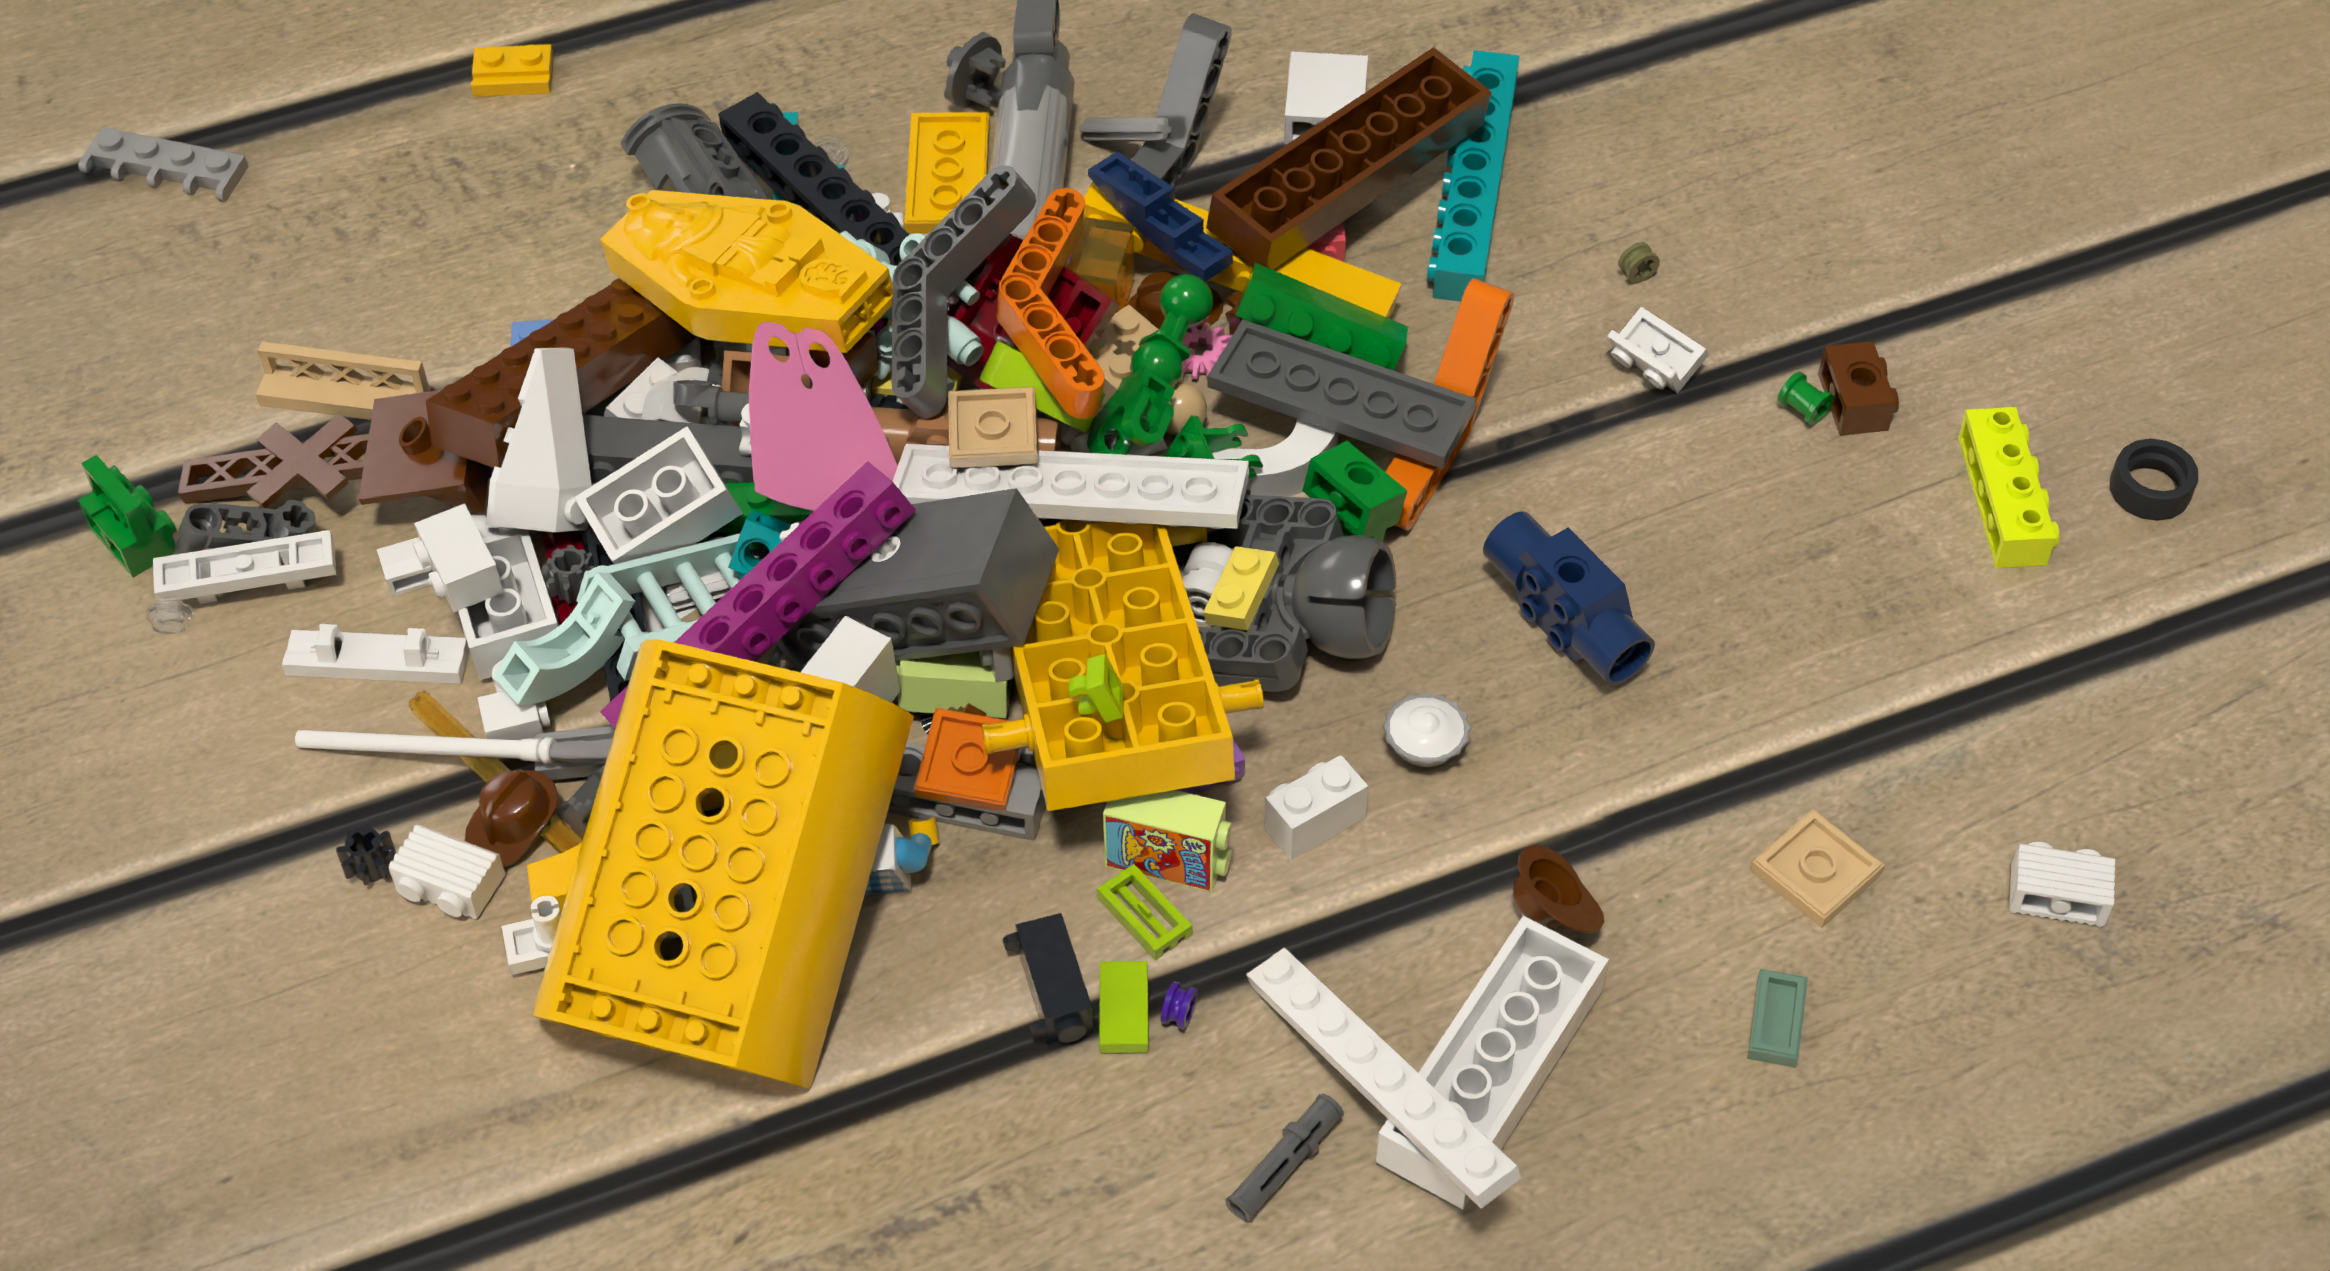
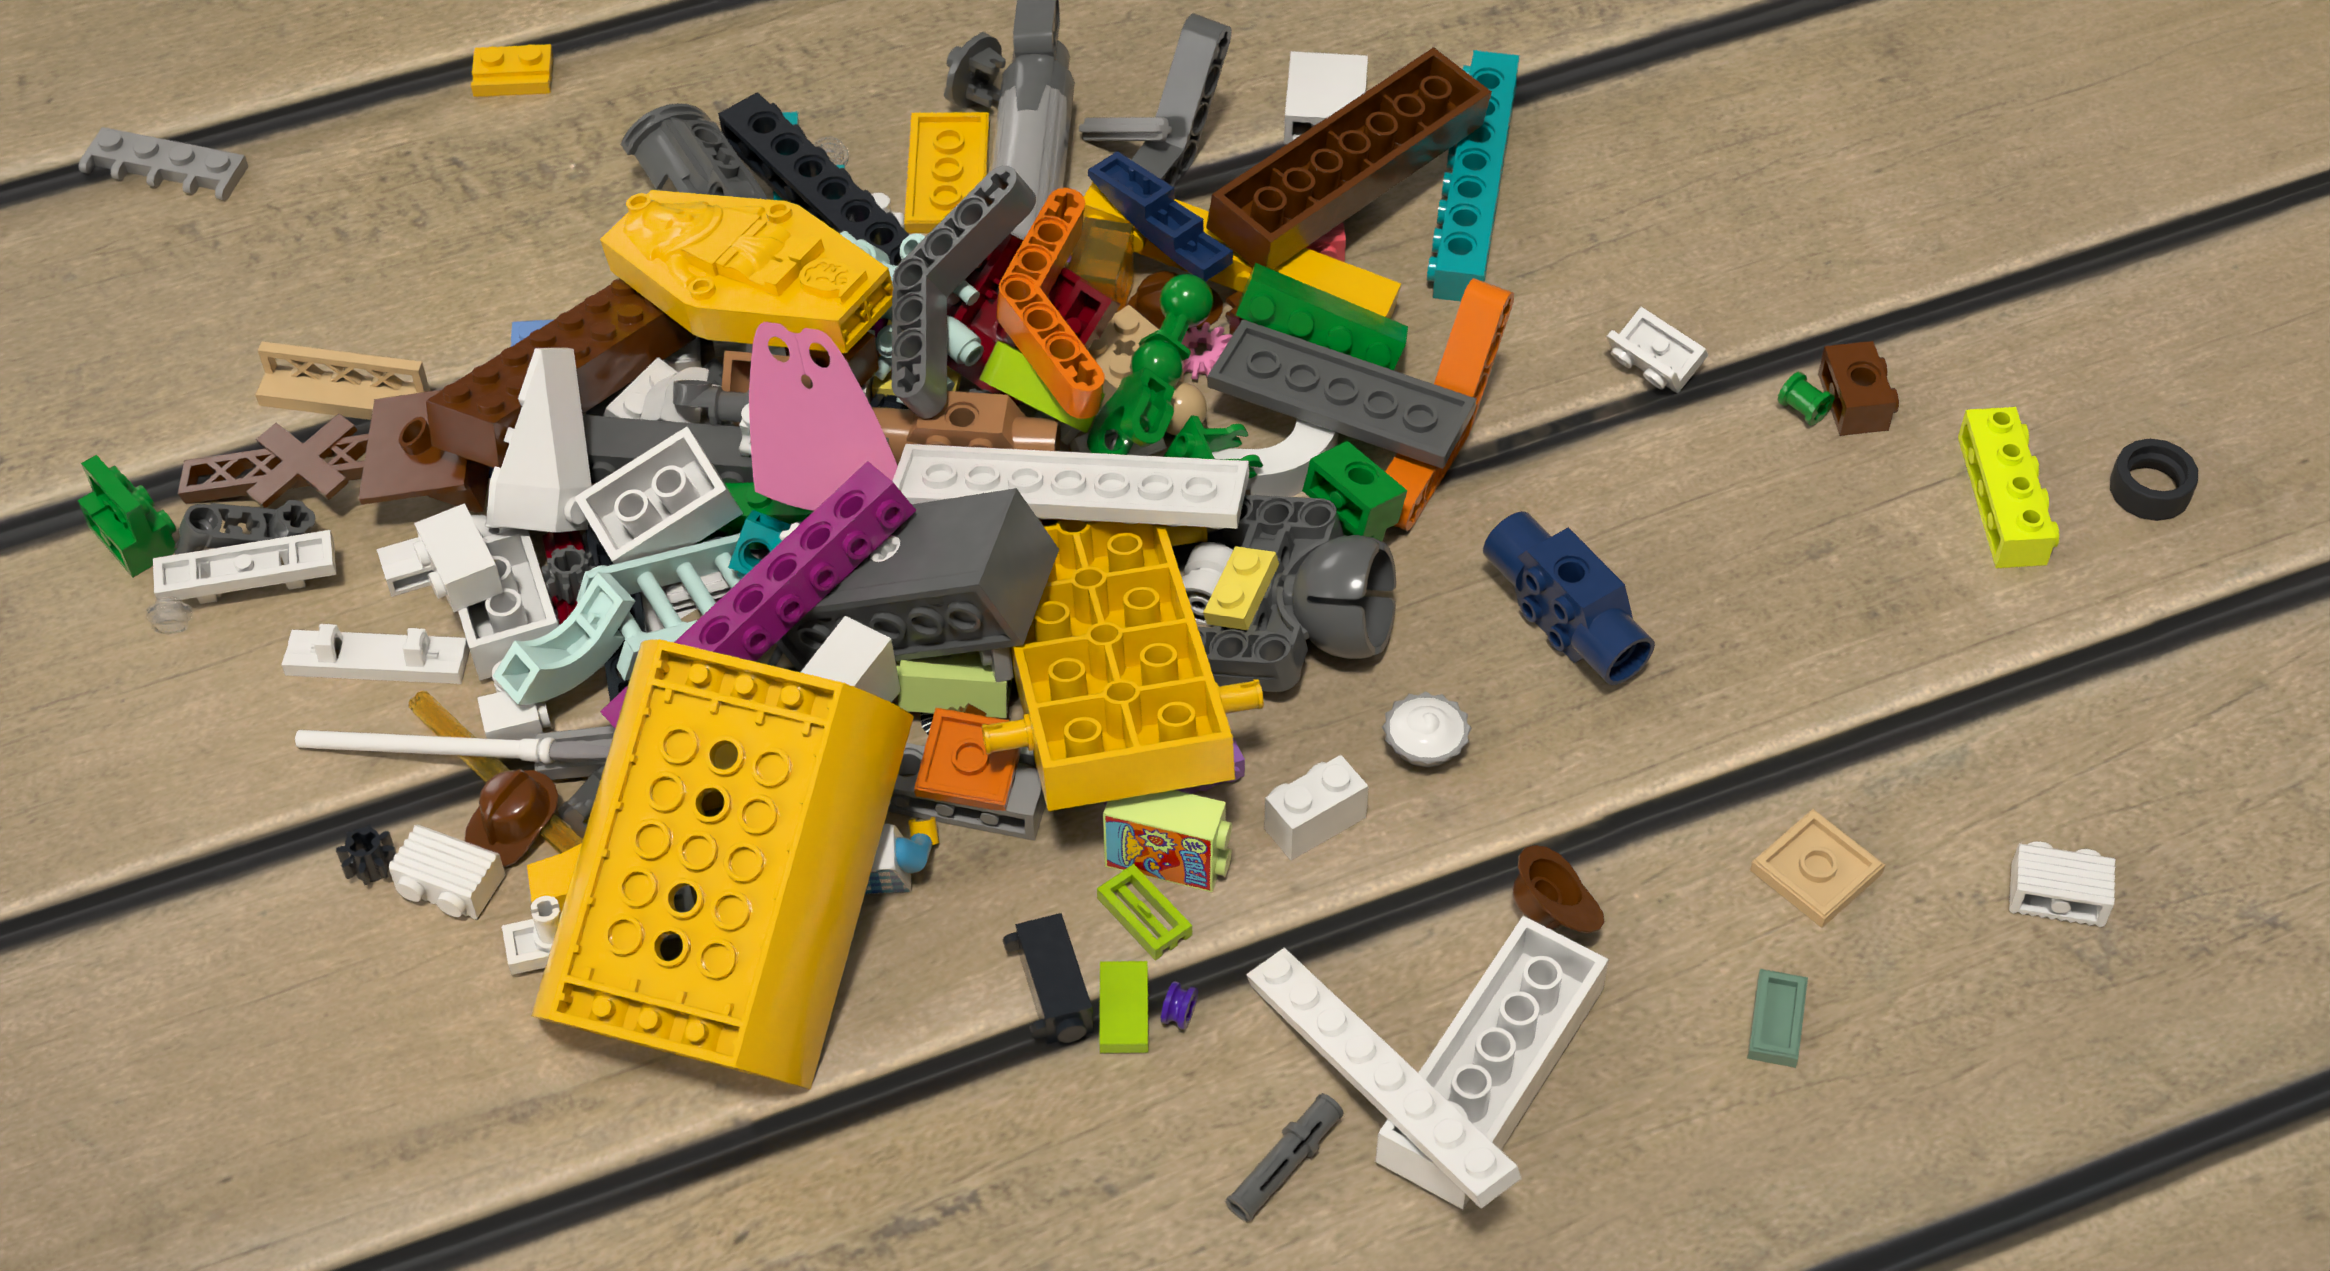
(992, 427): tan tile -> none
(1102, 687): lime tile -> none
(1638, 262): olive bush -> none

